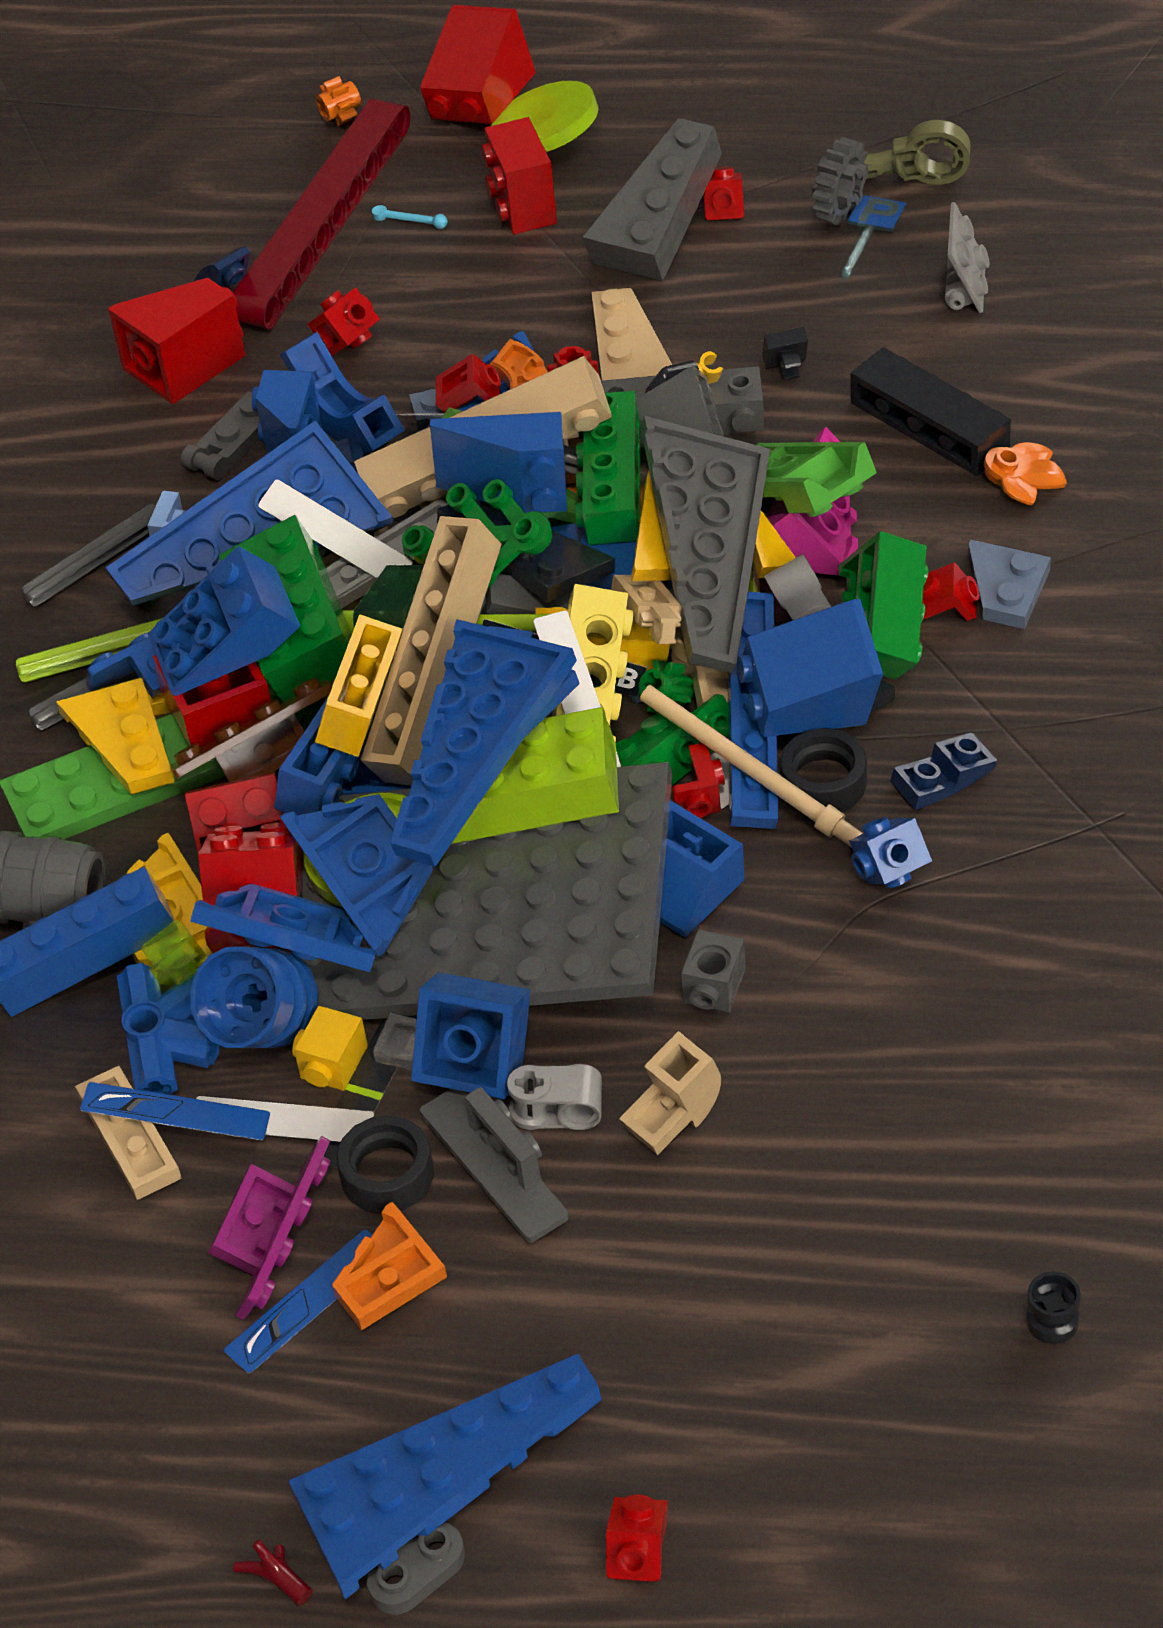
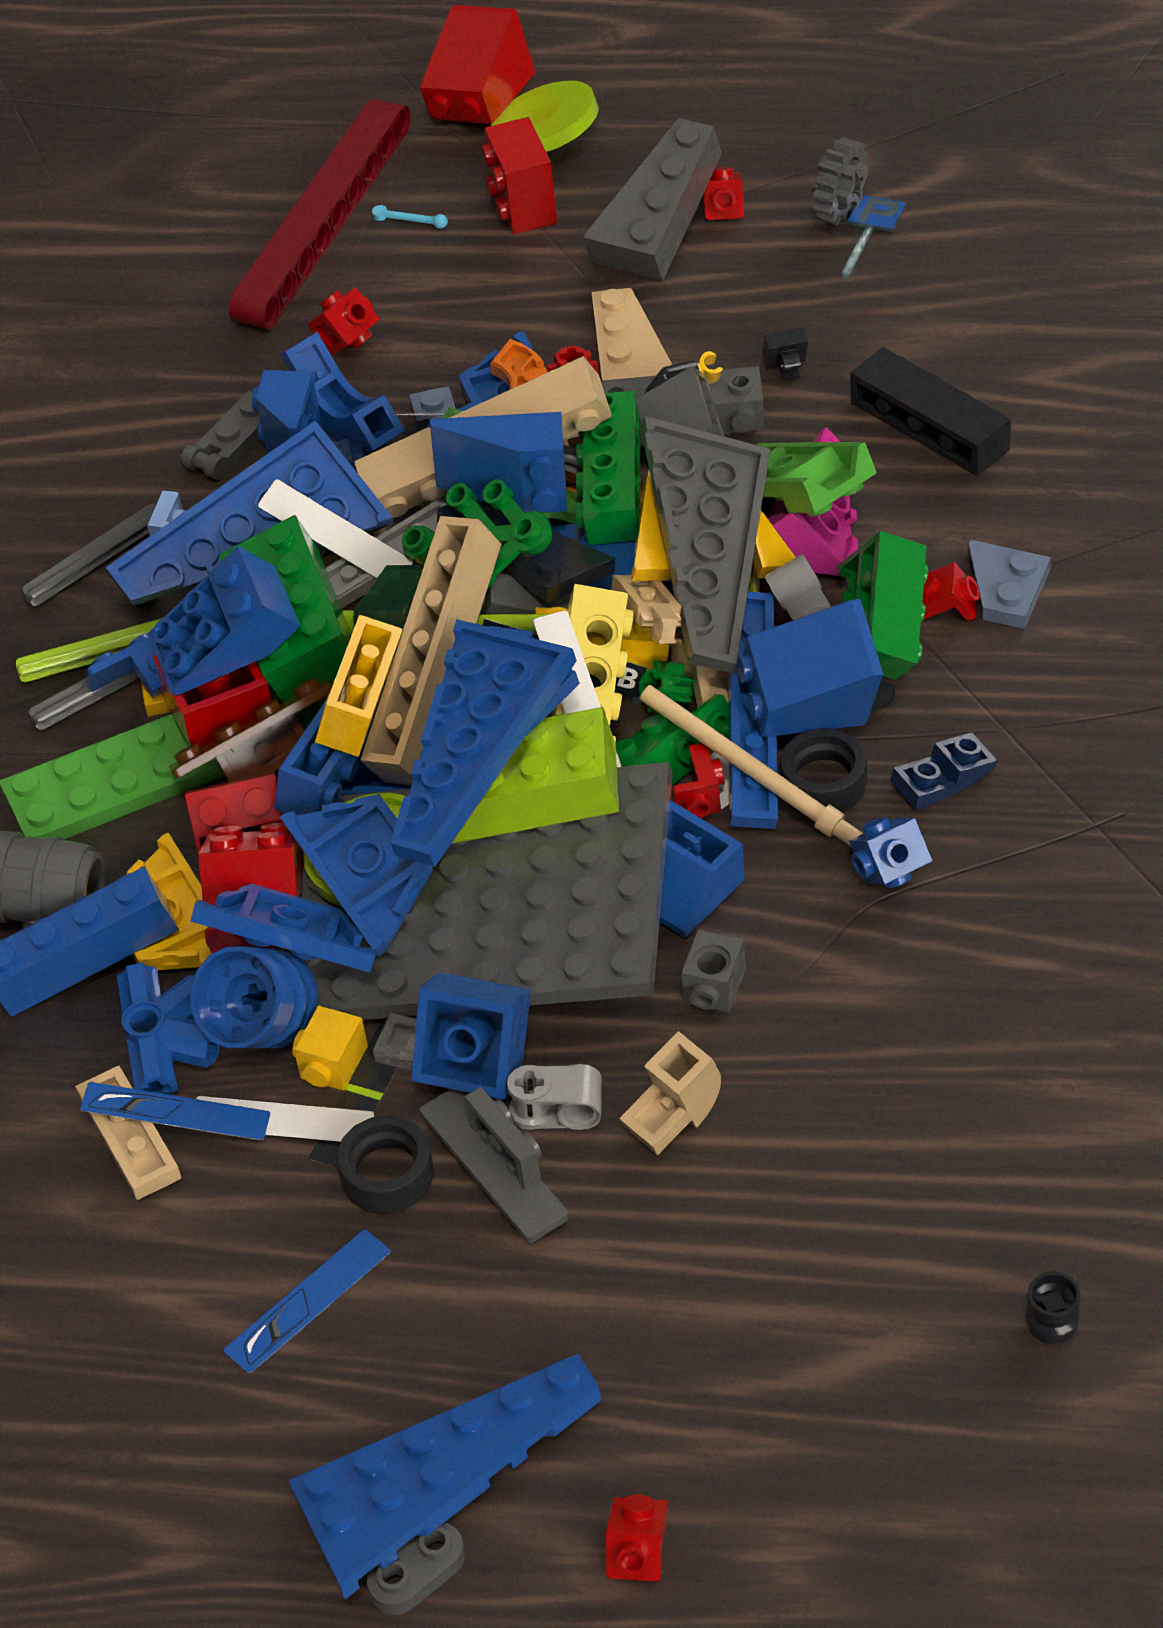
(123, 732): yellow wing -> none
(173, 954): clear neon green bracket -> none
(178, 337): red slope -> none
(227, 269): dark blue slope -> none
(259, 1222): magenta bracket -> none
(277, 1571): dark red bar -> none
(338, 101): orange gear -> none
(387, 1270): orange wing -> none
(465, 381): red bracket -> none
(911, 163): olive pin -> none
(965, 264): light grey hinge -> none
(1023, 470): orange plate -> none

